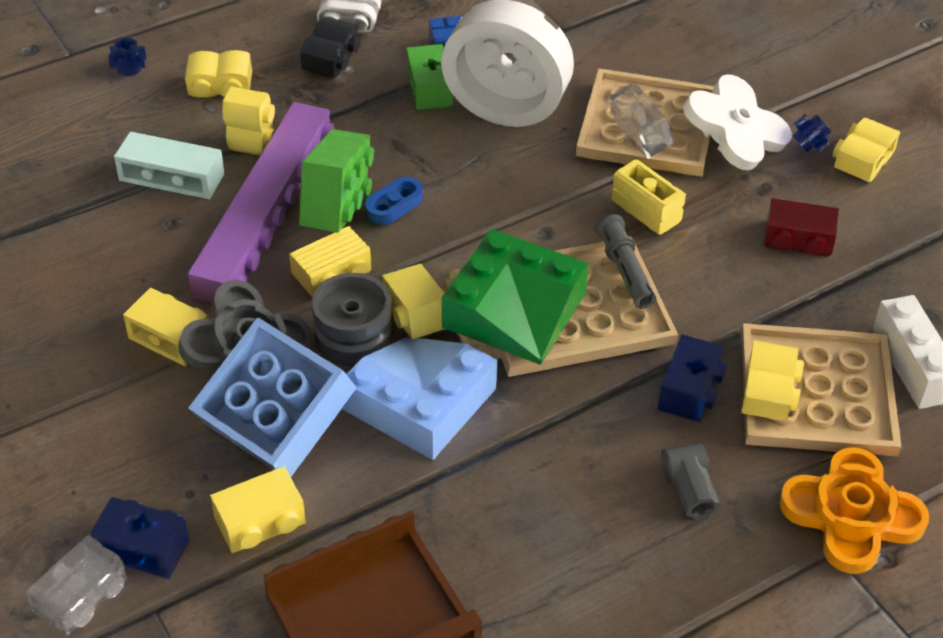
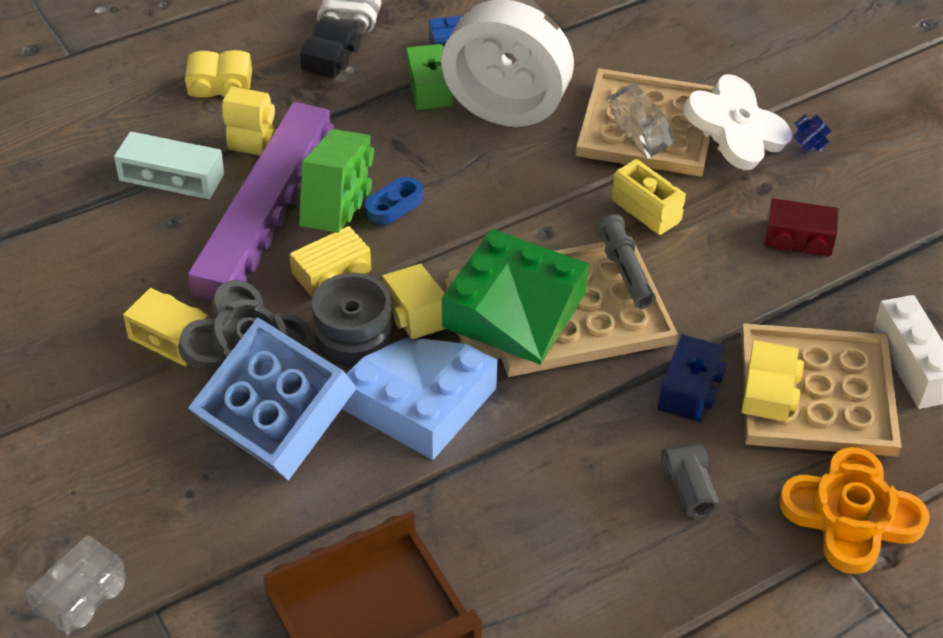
(127, 56): clear blue gear -> none
(142, 536): clear blue brick -> none
(258, 509): light yellow brick -> none
(865, 149): light yellow brick -> none

